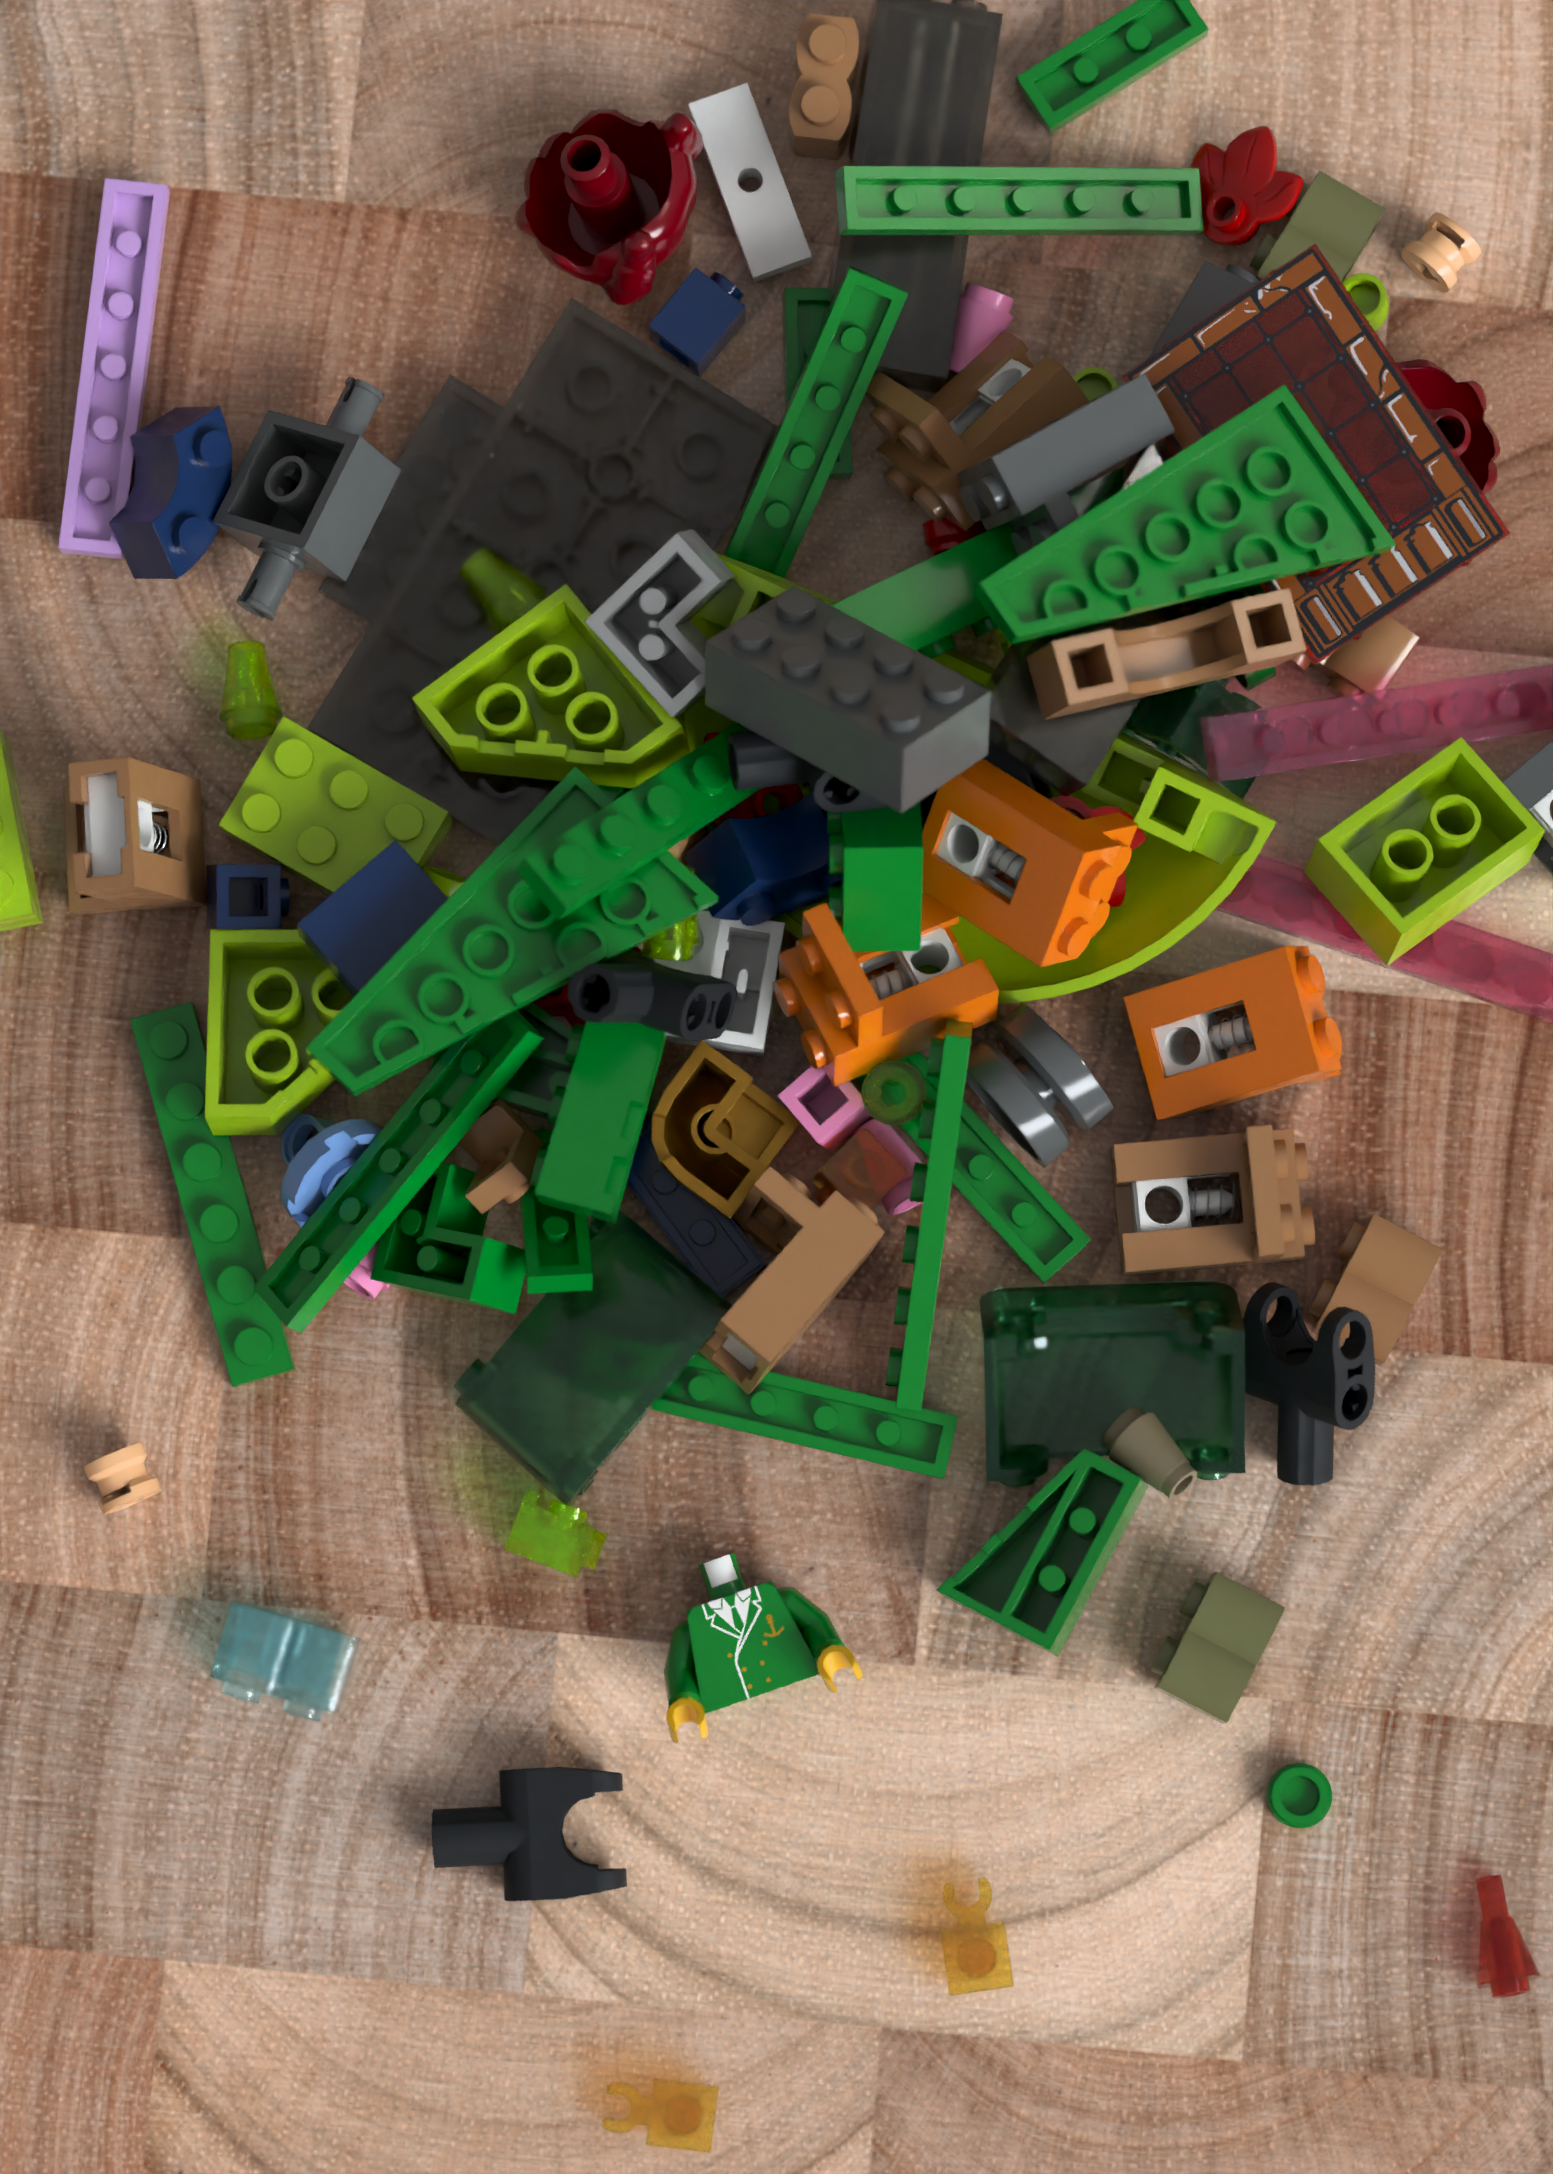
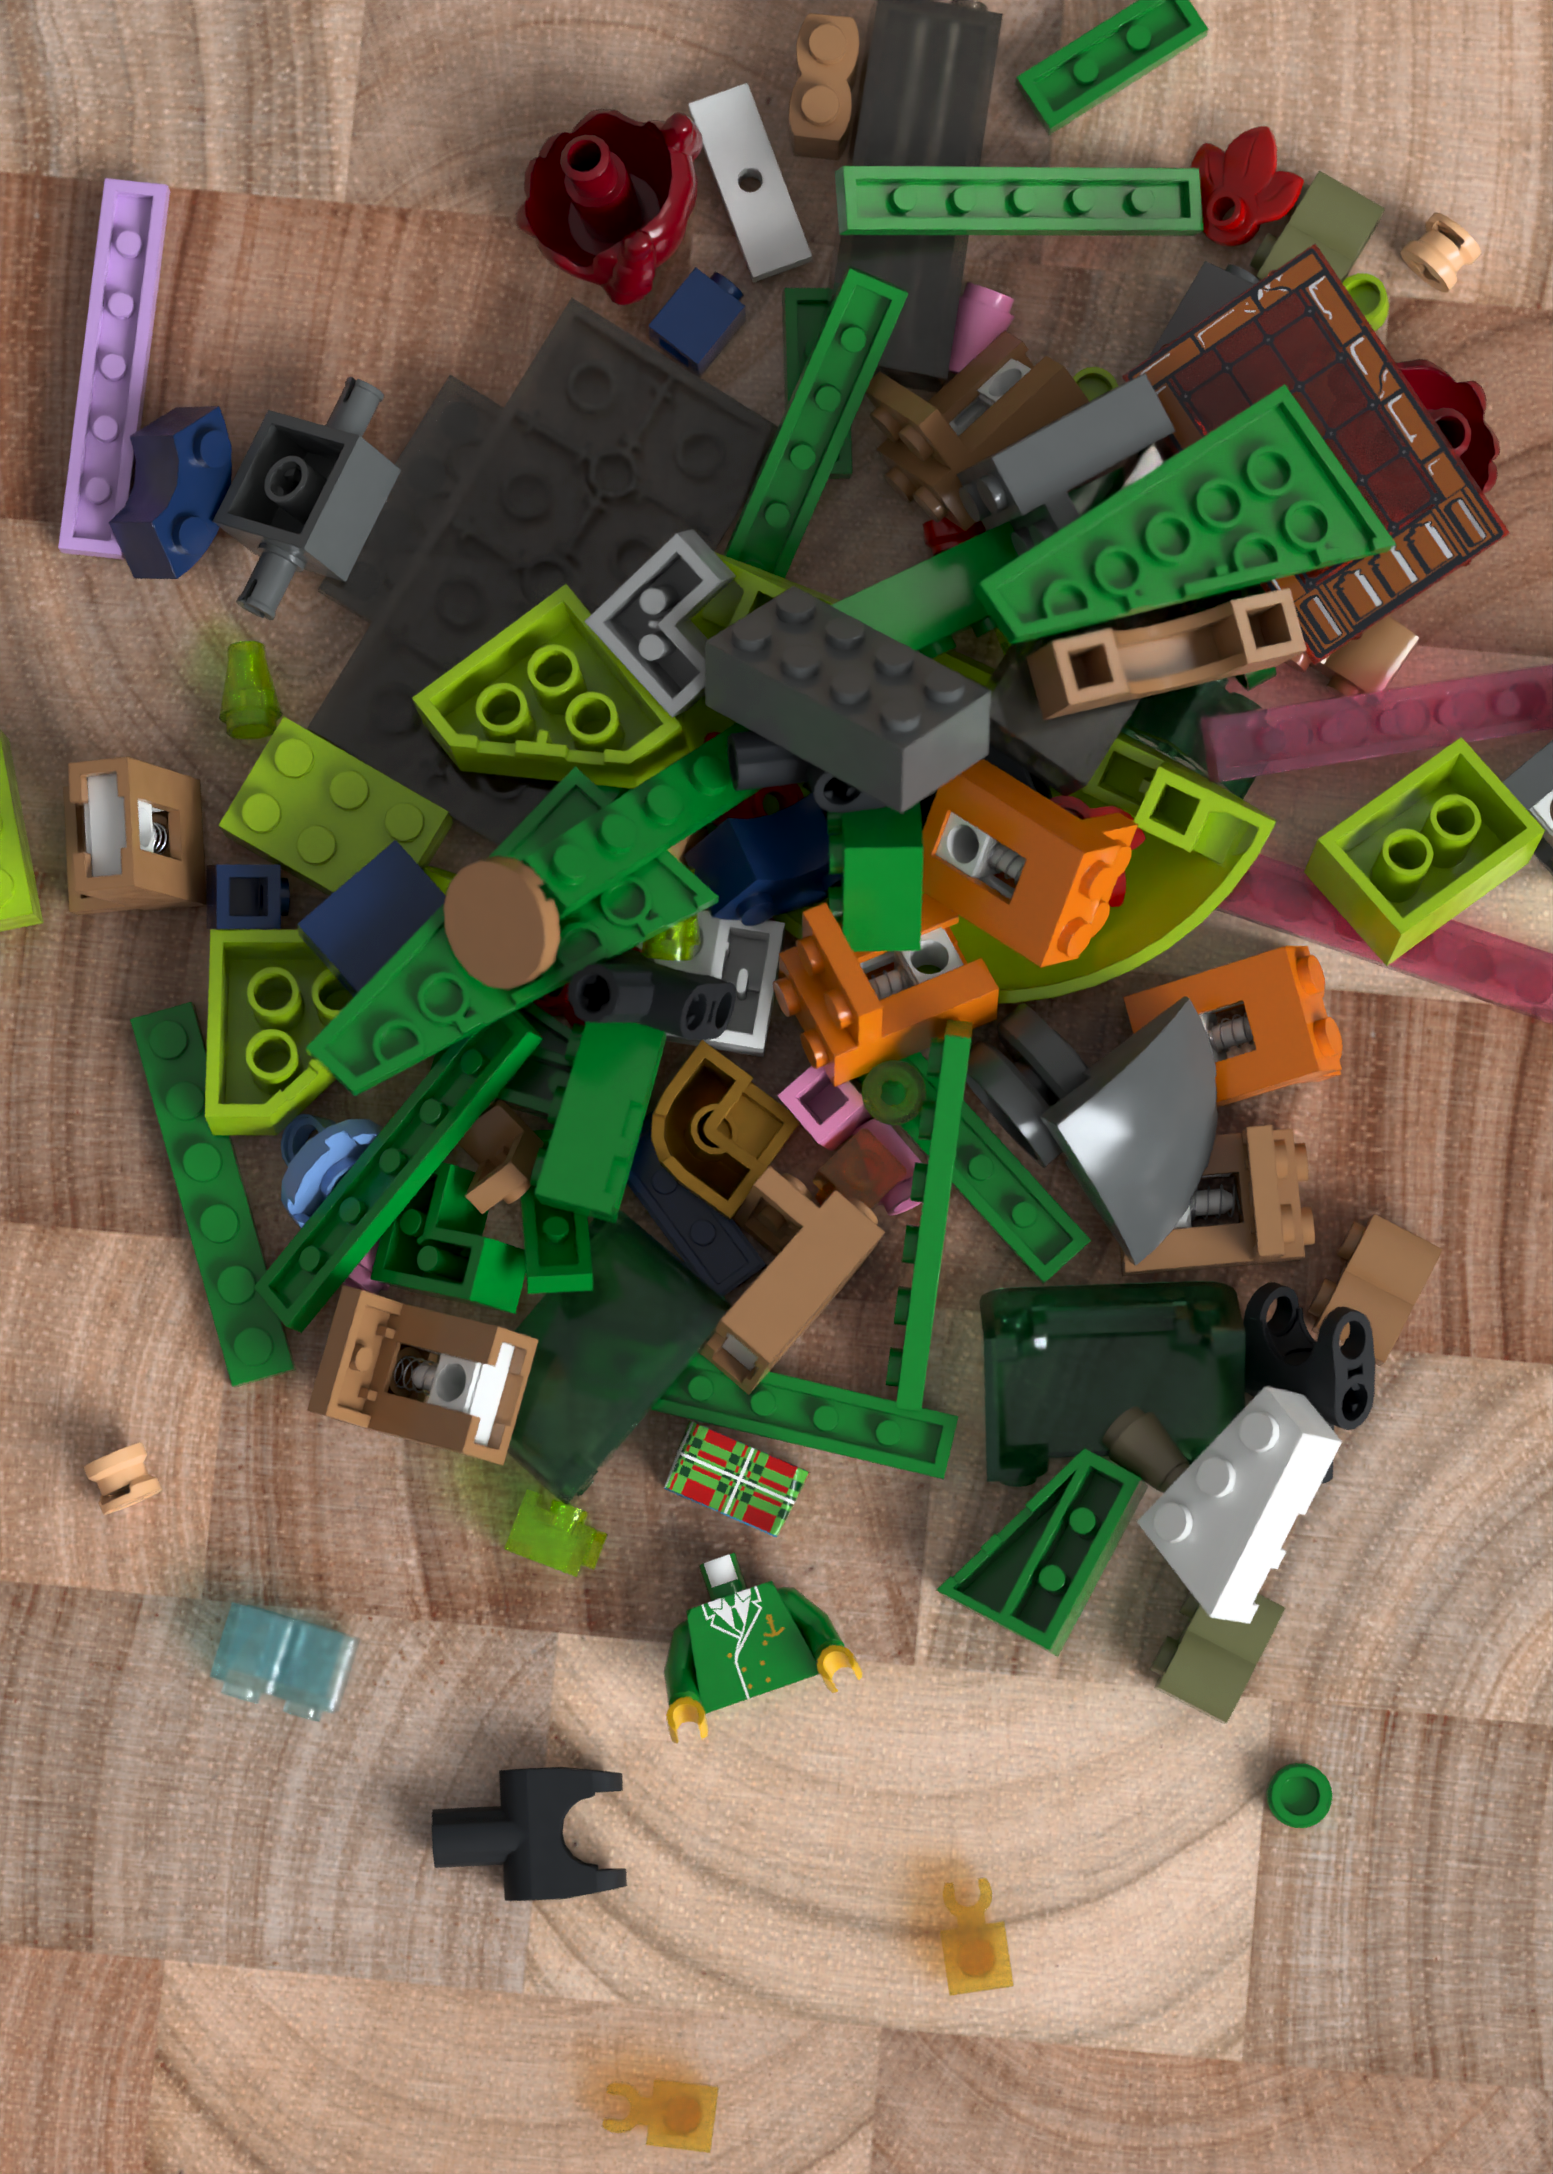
(385, 1363): none -> medium nougat brick
(501, 588): clear neon green cone -> none
(501, 922): none -> medium nougat tile
(735, 1479): none -> piece
(1143, 1128): none -> dark grey brick
(1239, 1500): none -> white wedge
(1503, 1954): clear red cone -> none

